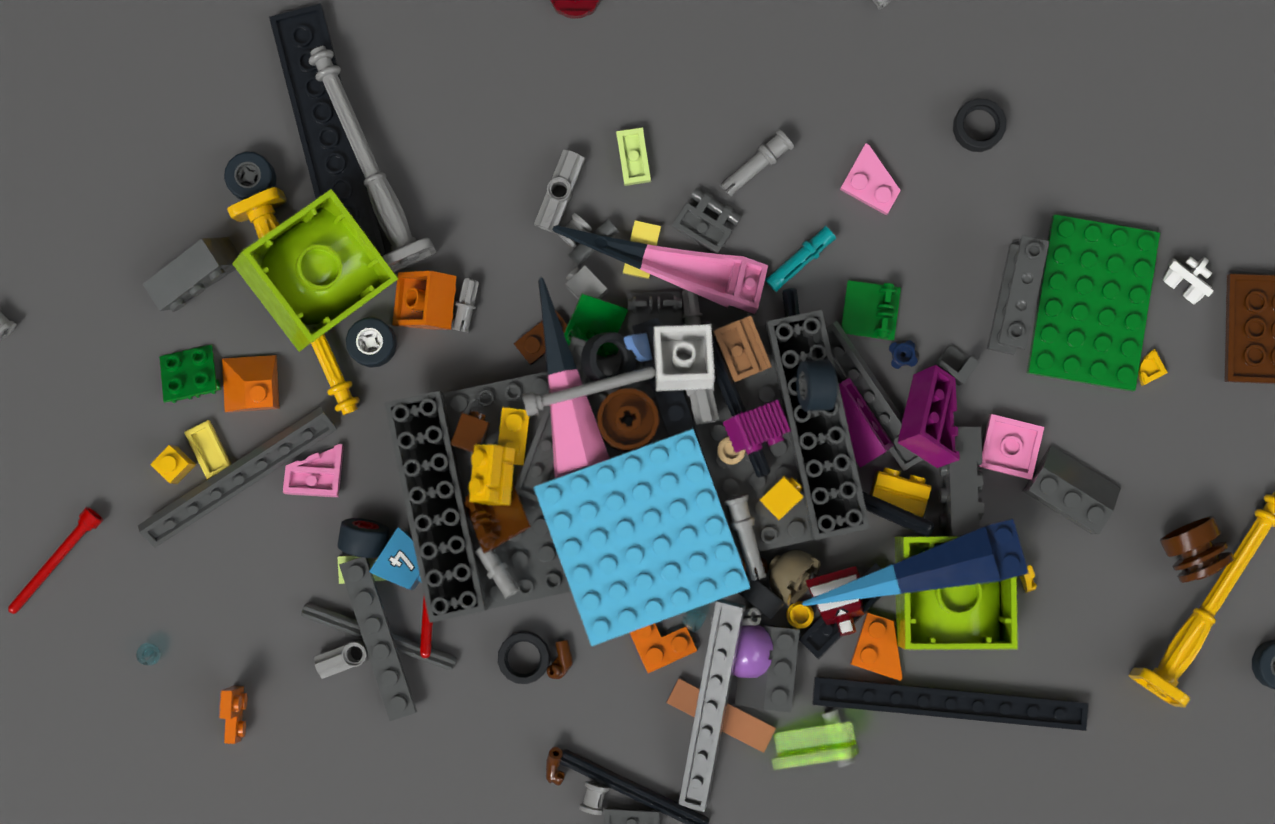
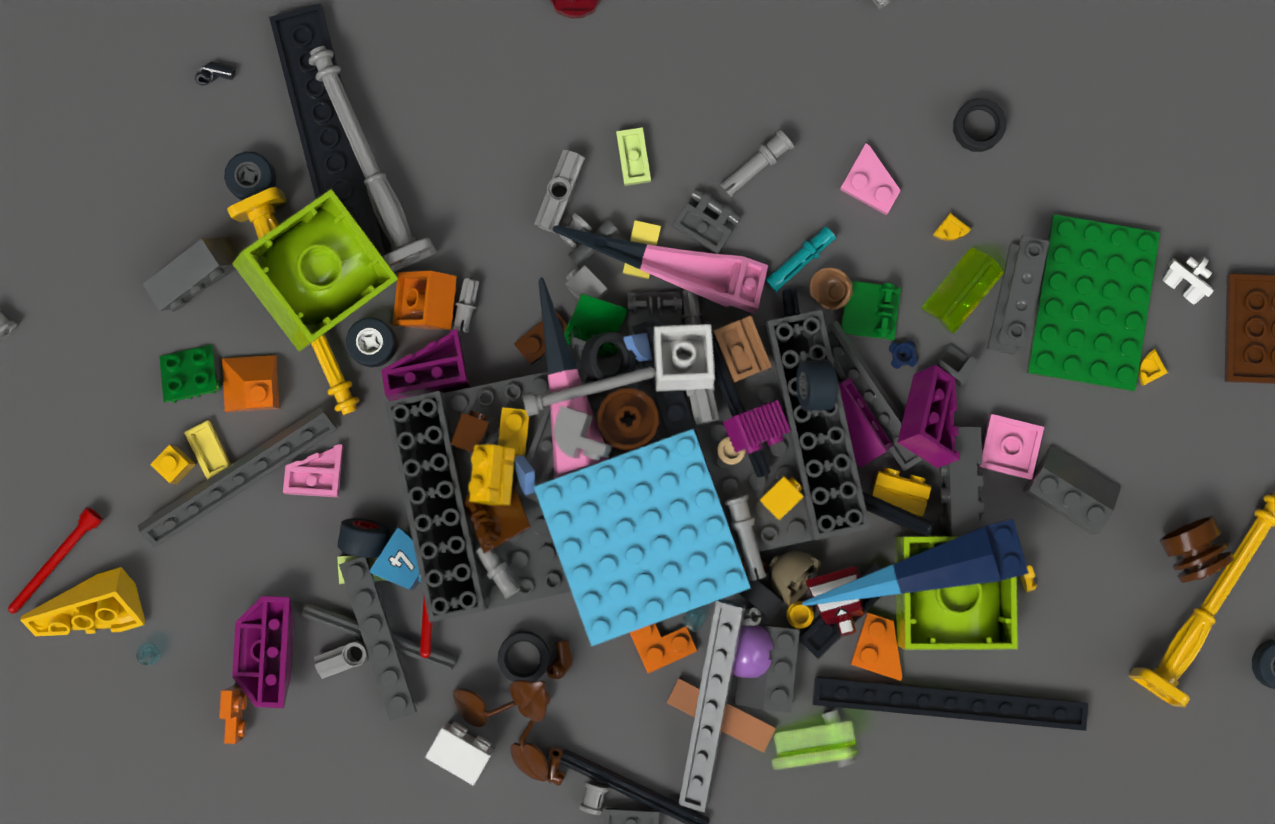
(97, 603): none -> yellow wedge
(213, 71): none -> black arm
(264, 651): none -> magenta wedge
(432, 369): none -> magenta wedge
(460, 752): none -> white brick
(525, 474): none -> medium blue tile
(531, 702): none -> reddish brown plant
(571, 433): none -> light grey brick
(830, 288): none -> medium nougat hair
(951, 229): none -> yellow tile
(963, 289): none -> clear neon green panel

